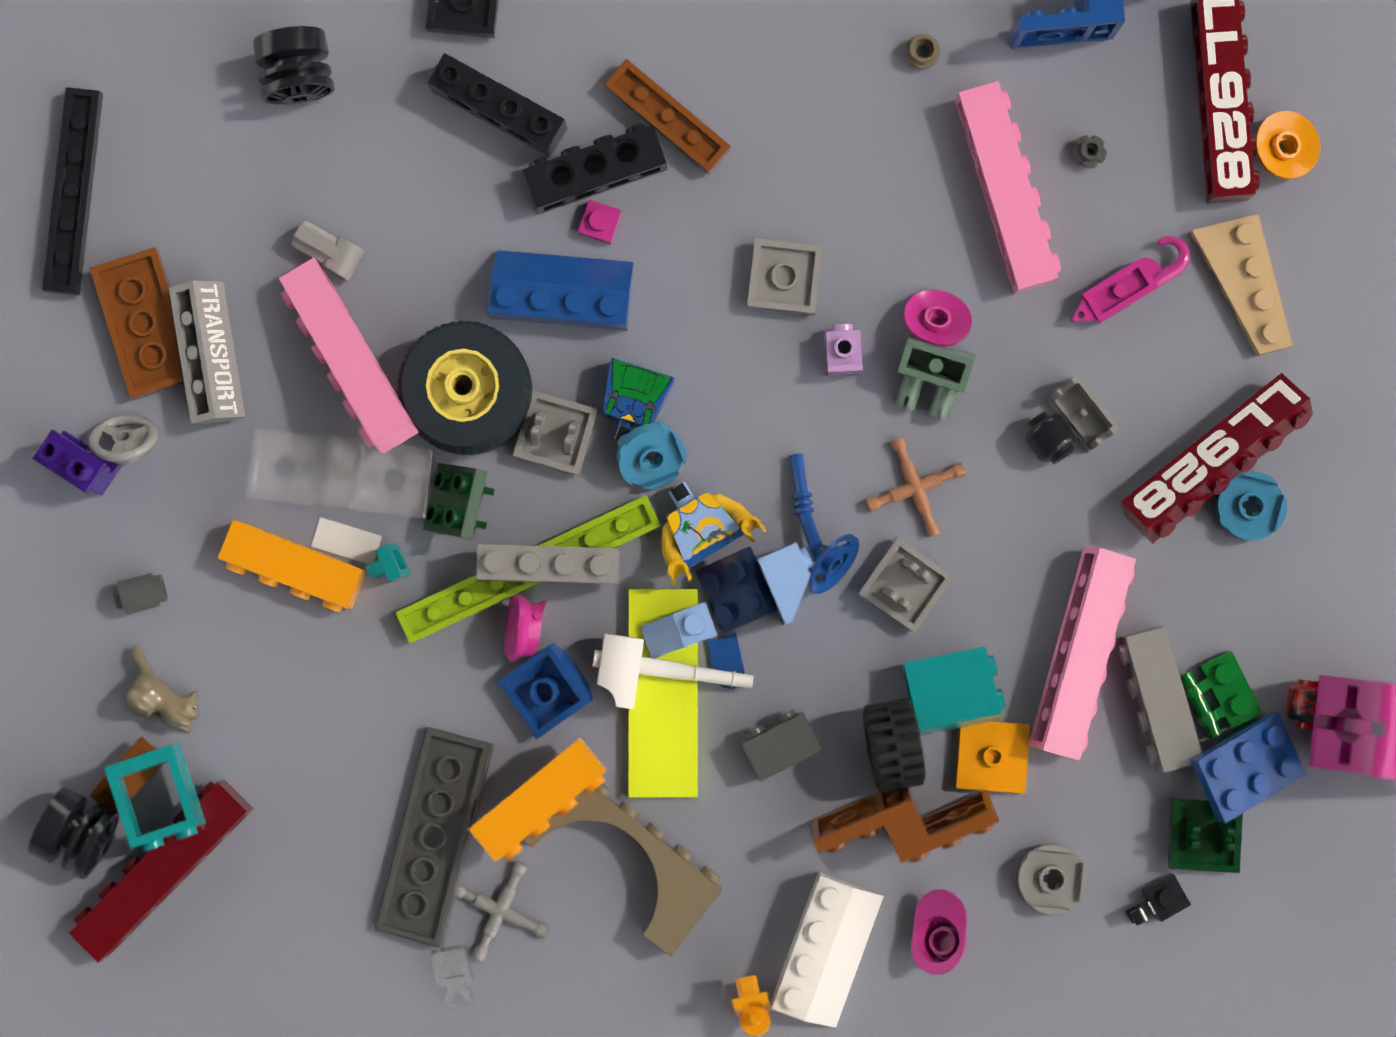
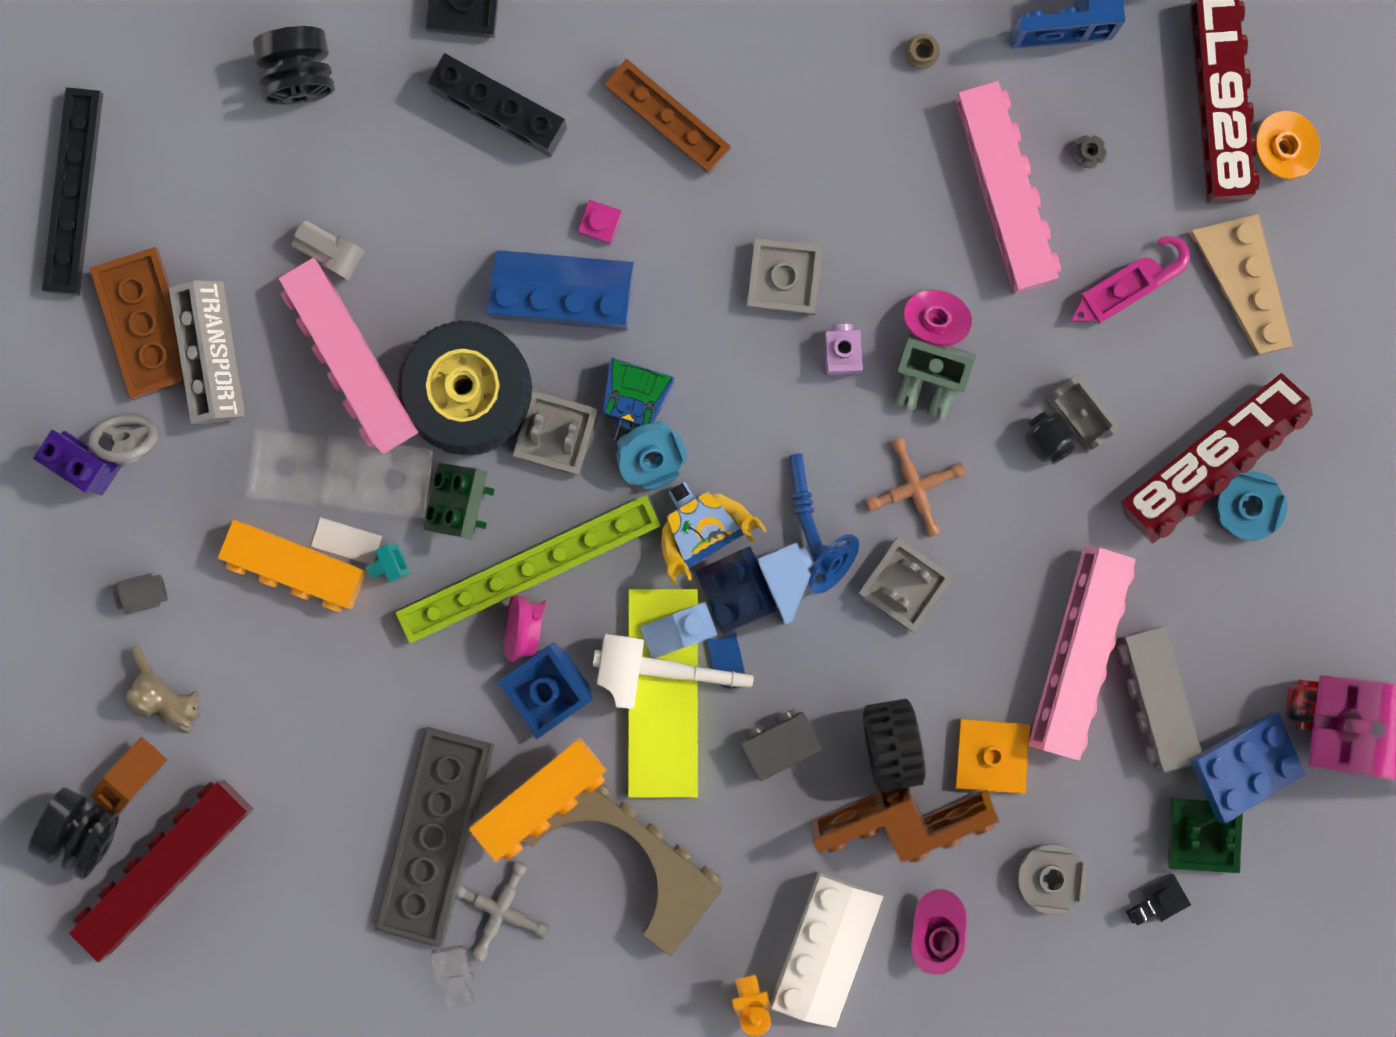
(194, 816): teal window -> none
(548, 564): light grey brick -> none
(549, 196): black brick -> none
(953, 690): teal brick -> none
(1229, 690): green plate -> none

